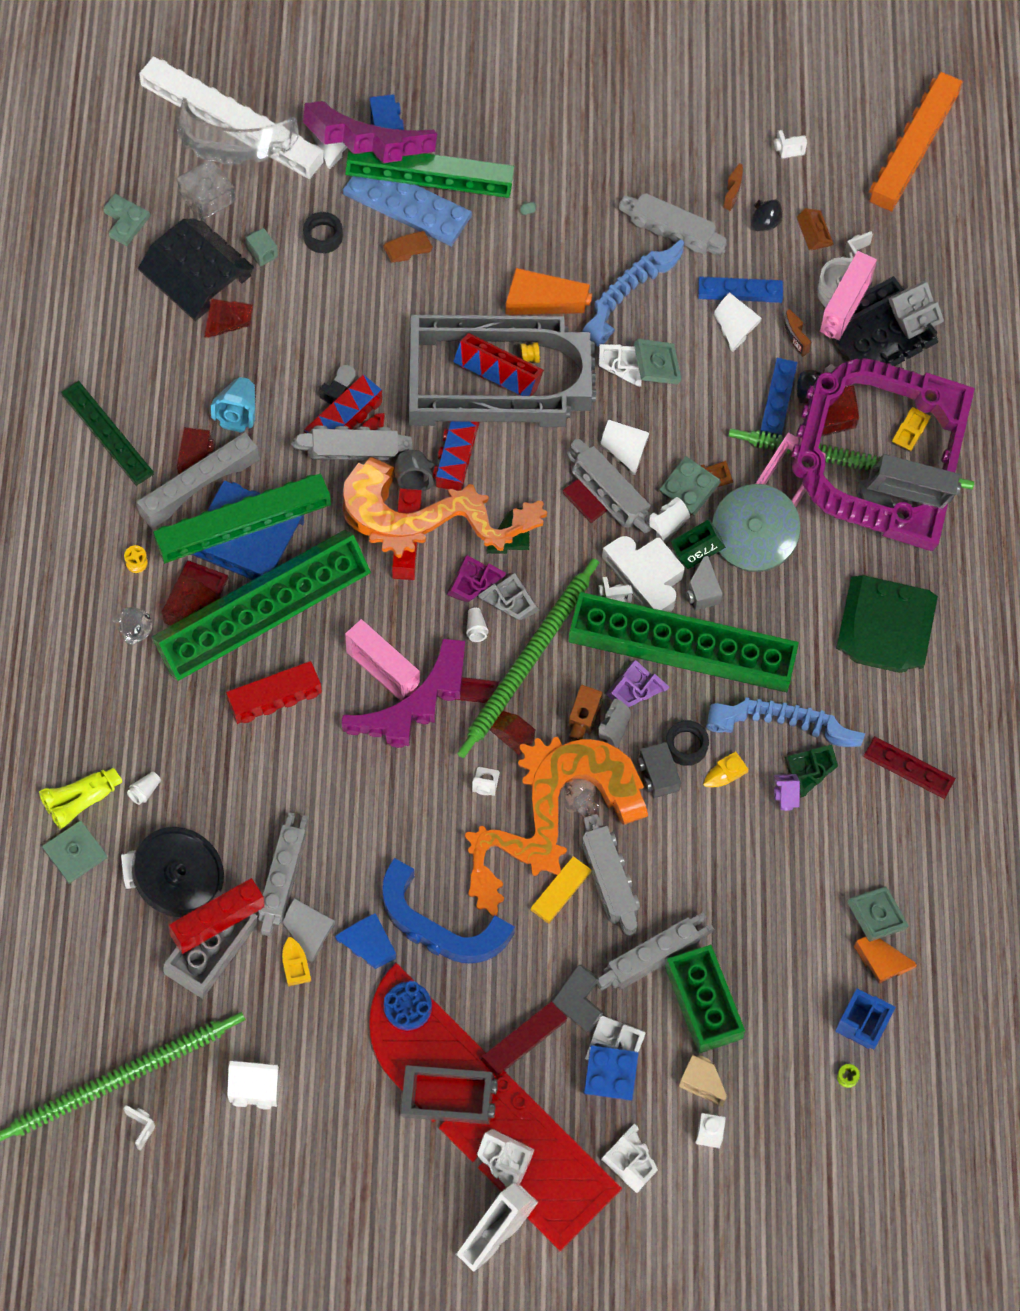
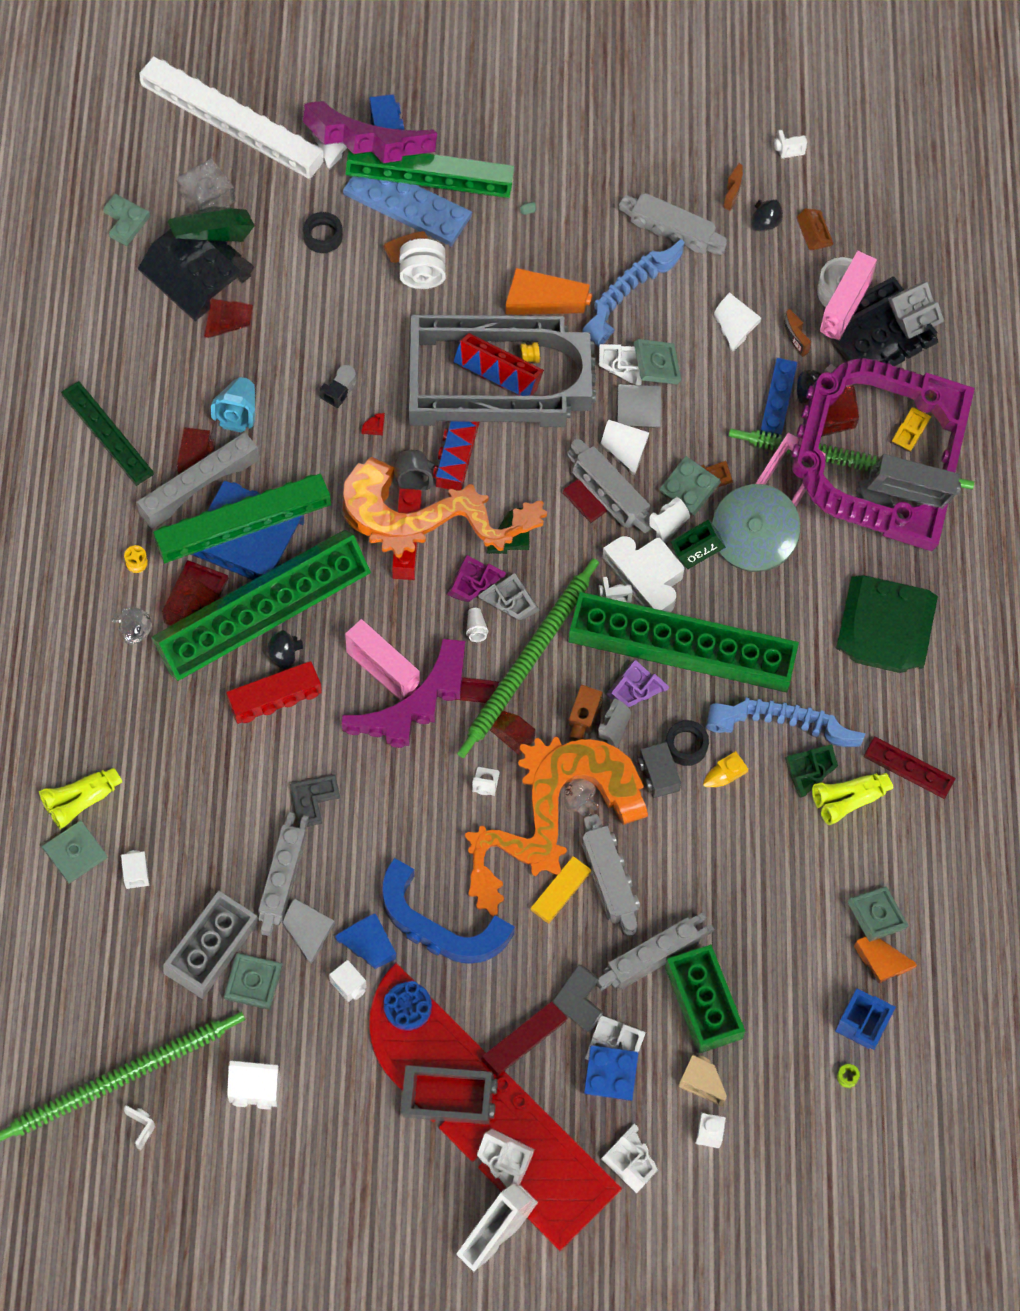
(143, 788): white cone -> none
(177, 871): black dish -> none
(213, 224): none -> dark green wedge
(216, 915): red brick -> none
(233, 145): clear windscreen -> none
(253, 981): none -> sand green plate
(261, 247): sand green brick -> none
(282, 649): none -> black piece
(295, 963): yellow plate -> none
(310, 793): none -> dark grey tile
(348, 981): none -> white brick
(351, 406): red brick -> none
(352, 444): light grey hinge -> none
(422, 263): none -> white wheel
(639, 406): none -> light grey slope
(704, 587): light grey slope -> none
(743, 289): blue plate -> none
(787, 791): medium lavender brick -> none
(857, 243): white bracket -> none
(862, 792): none -> neon yellow piece
(915, 142): orange brick -> none

